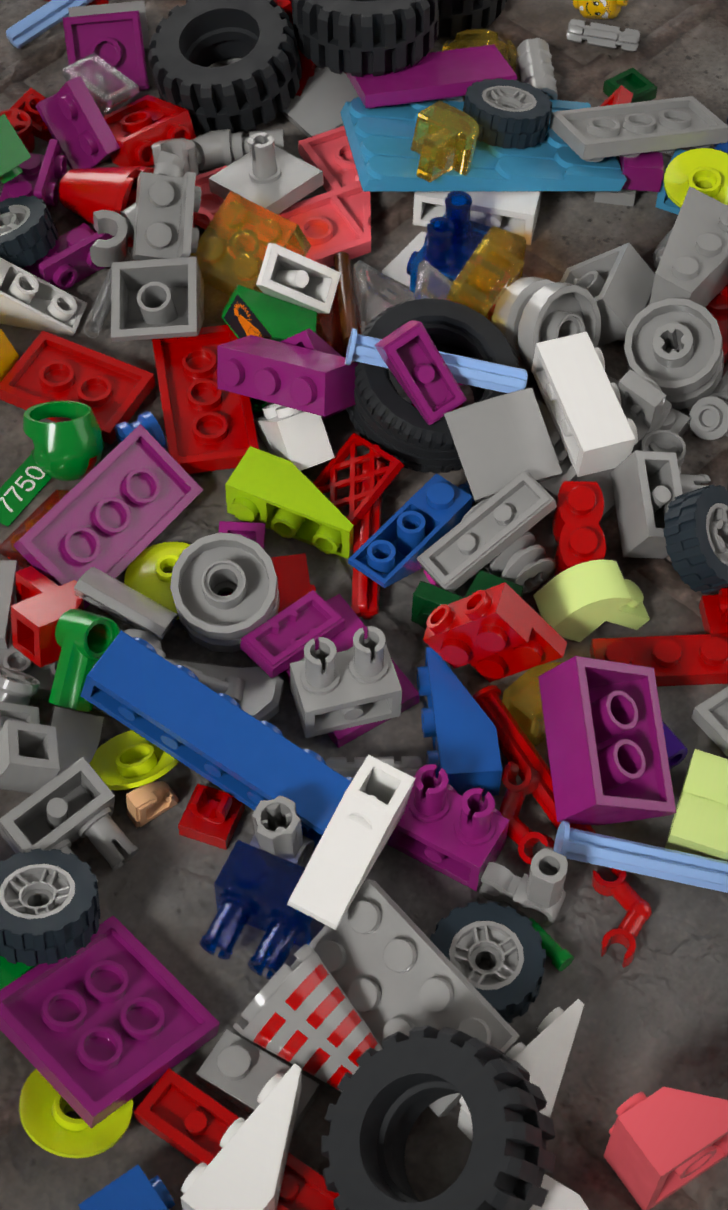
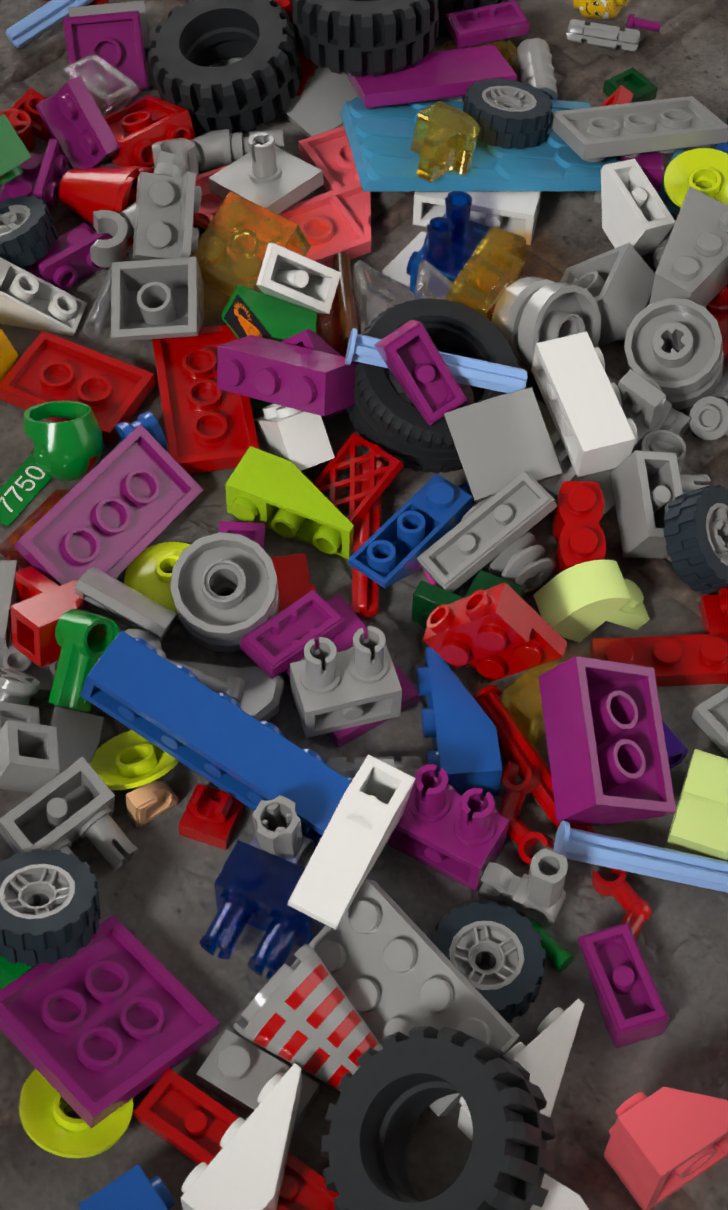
(487, 24): none -> magenta plate
(623, 985): none -> magenta slope
(632, 208): none -> white slope
(642, 23): none -> magenta piece

